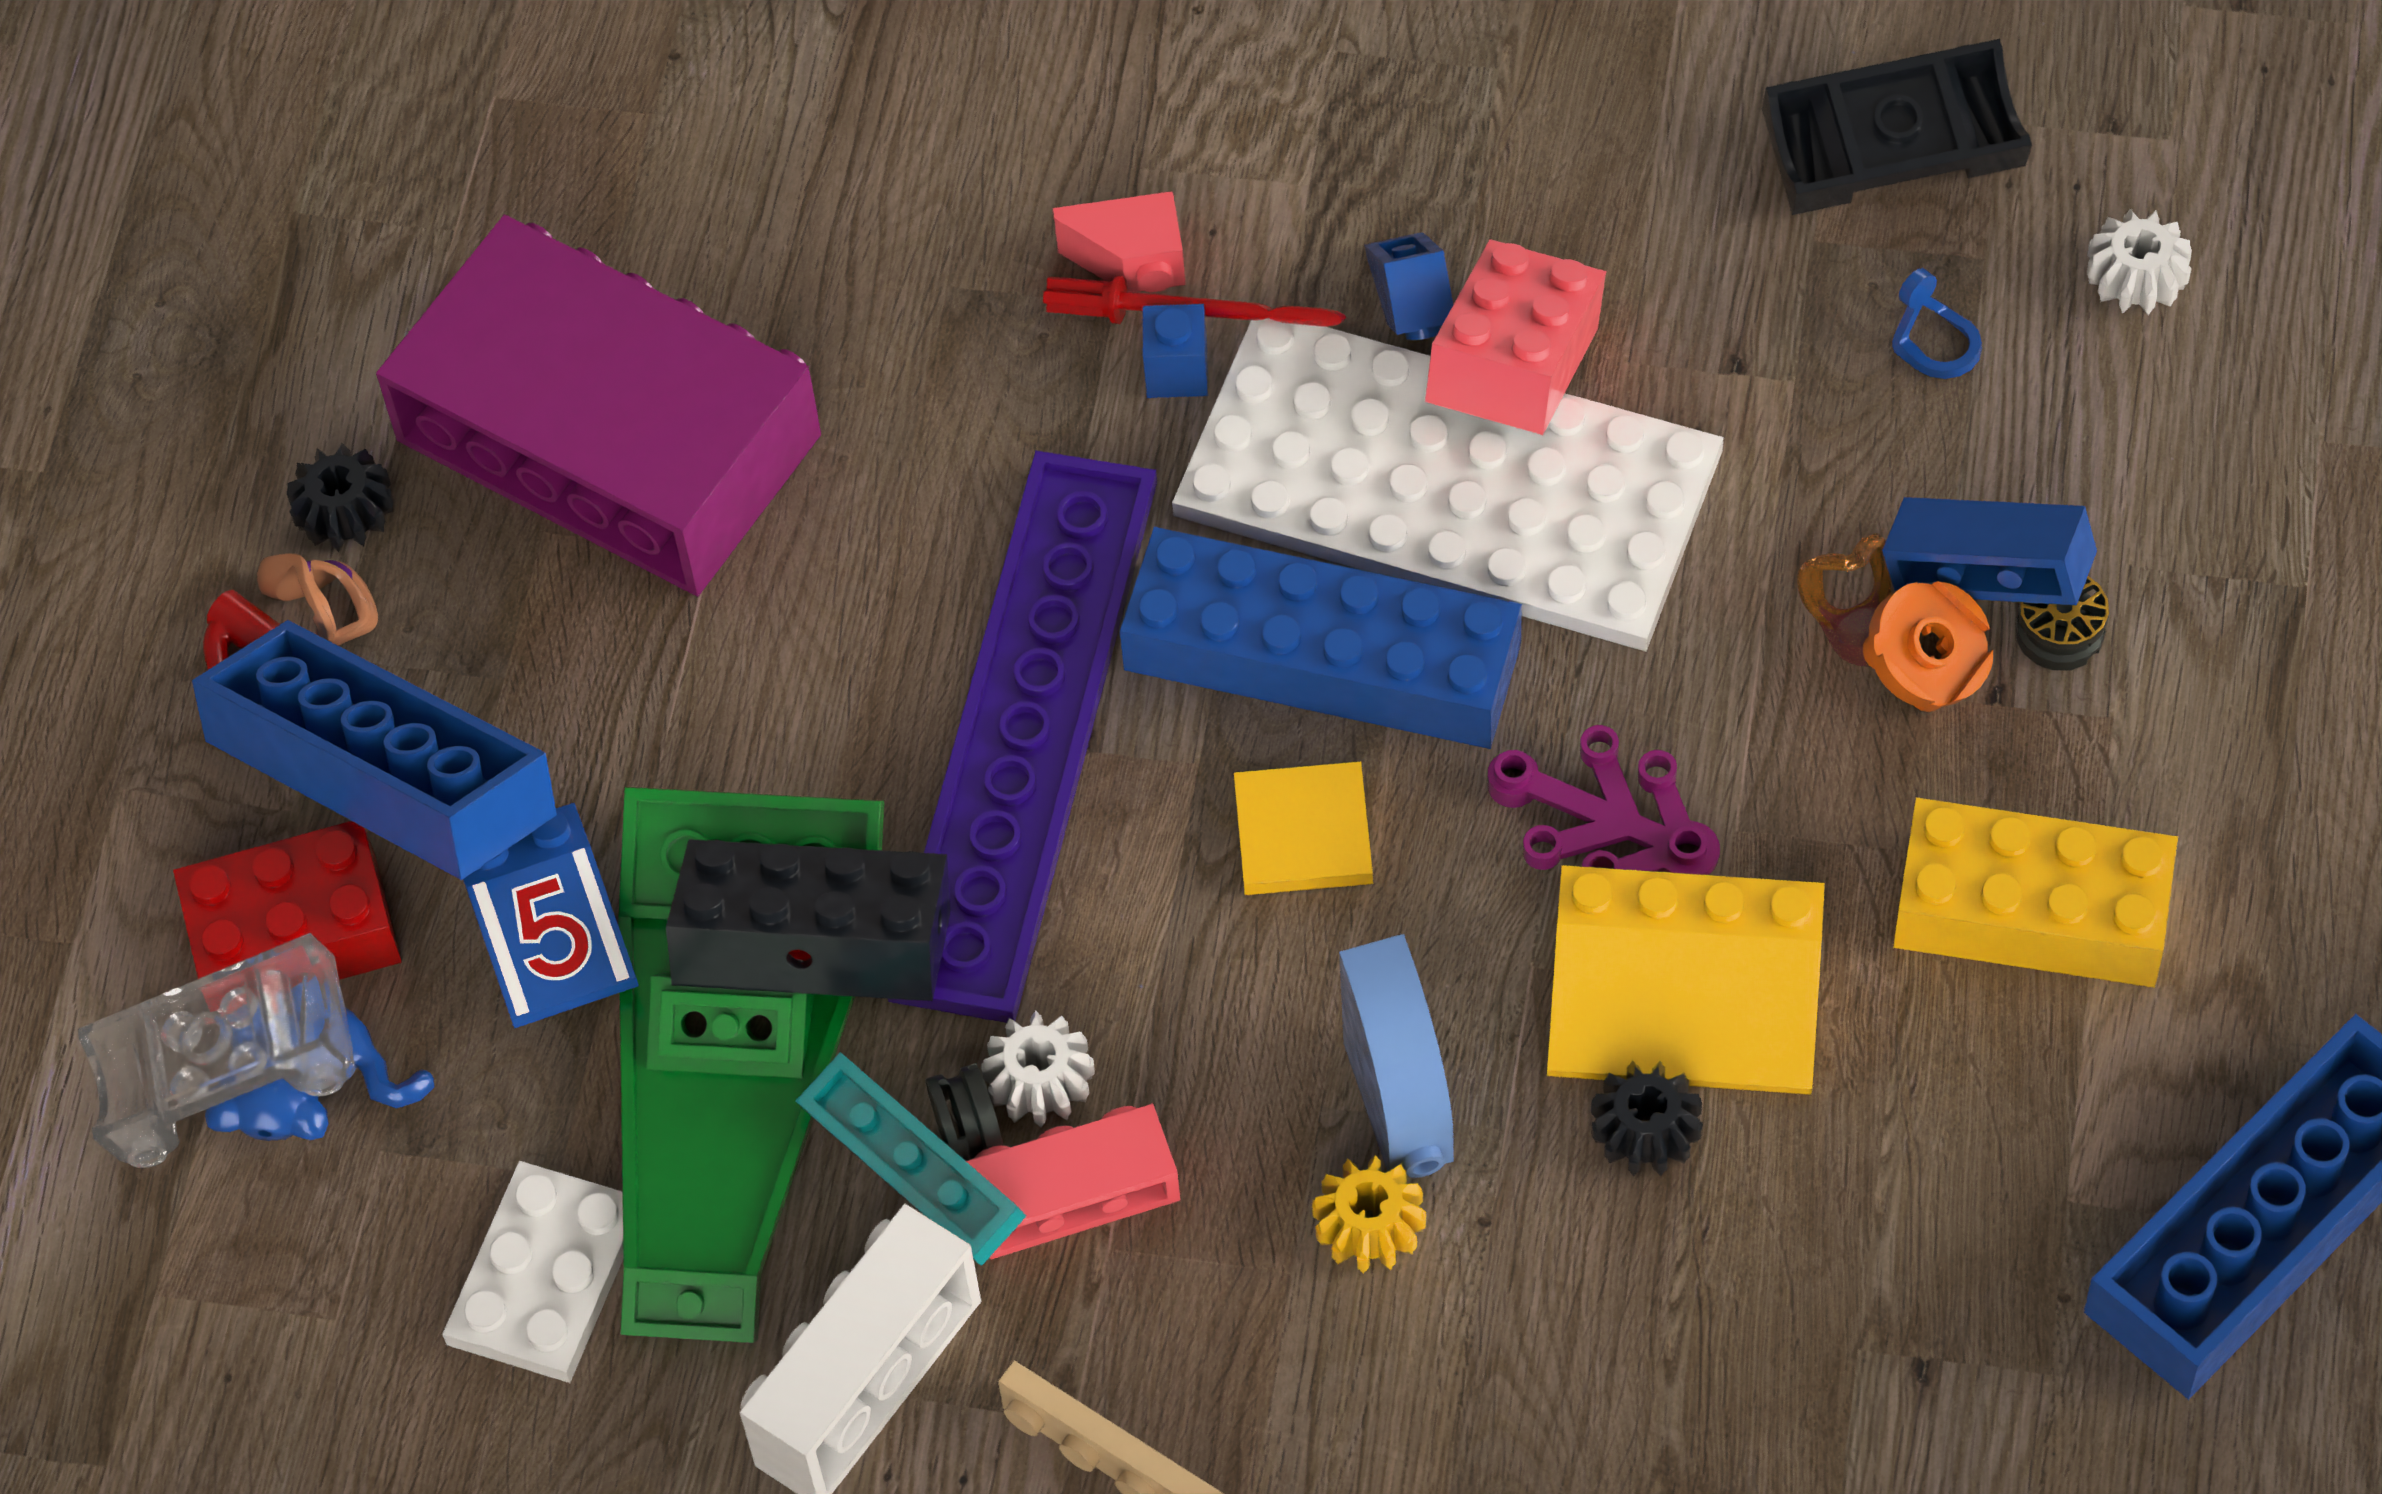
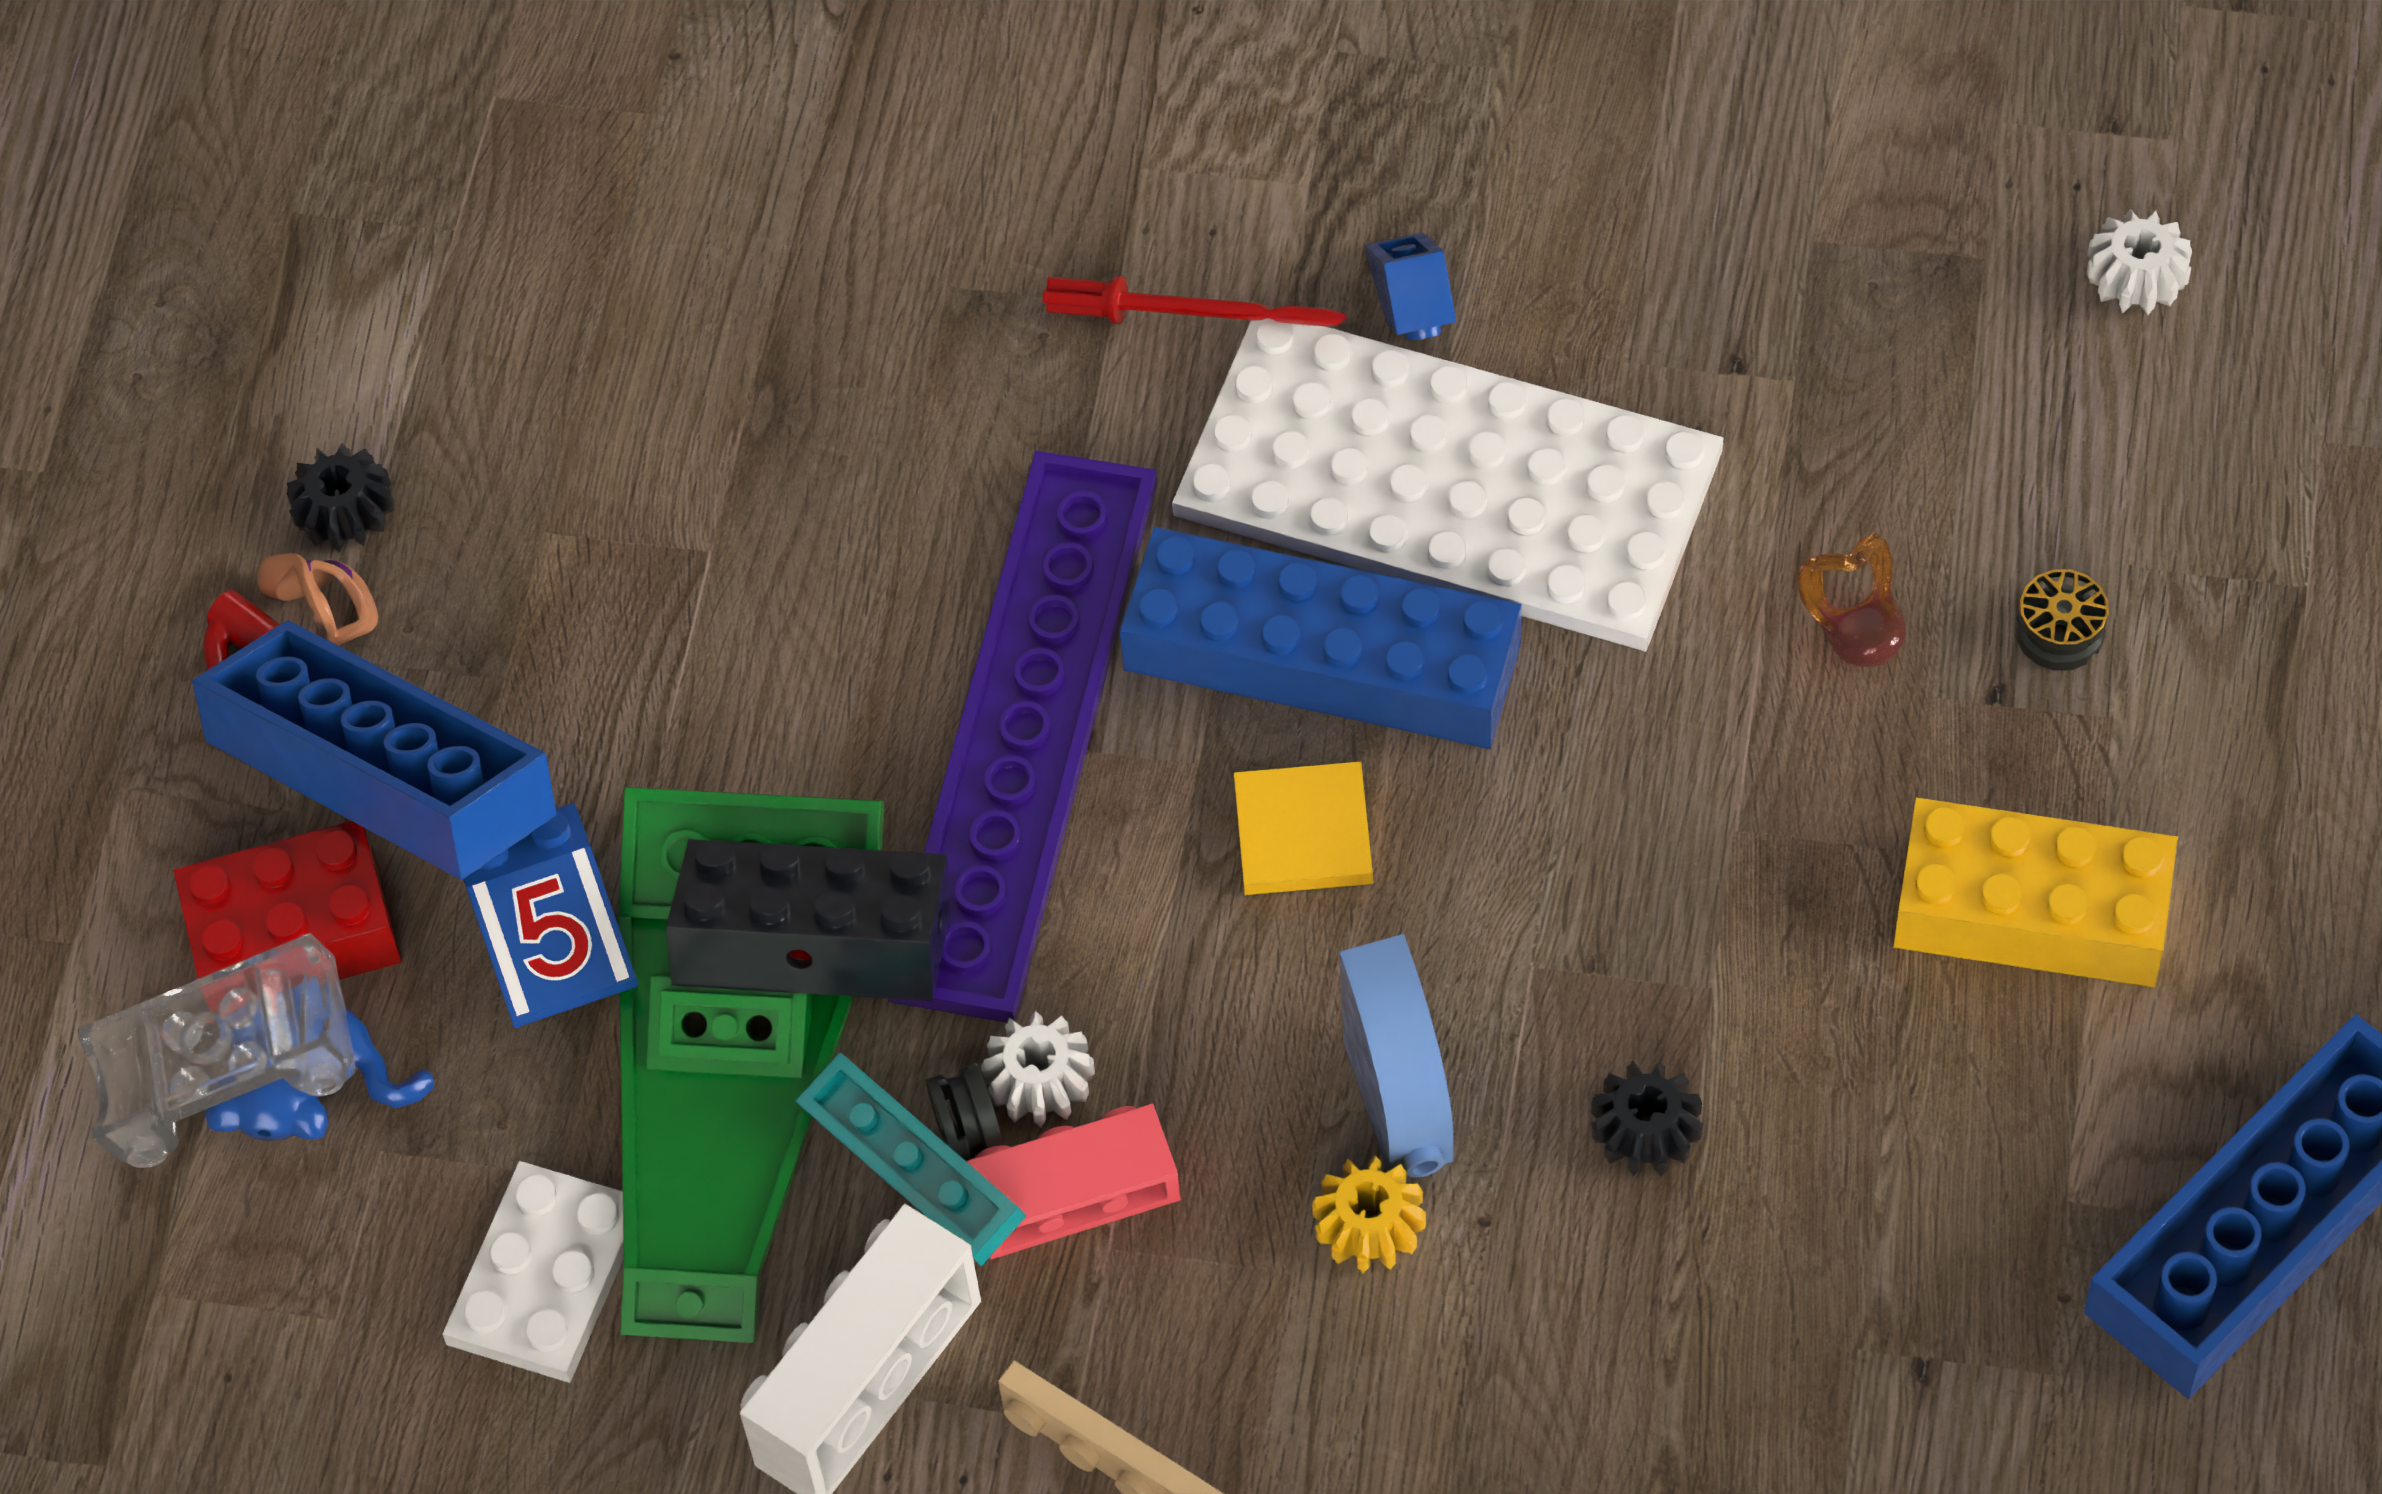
(601, 403): magenta brick -> none
(1125, 239): coral slope -> none
(1175, 351): blue brick -> none
(1515, 336): coral brick -> none
(1609, 818): magenta plant -> none
(1687, 975): yellow slope -> none
(1894, 124): black piece -> none
(1897, 653): orange plate -> none
(1915, 293): blue piece -> none
(1993, 548): blue brick -> none

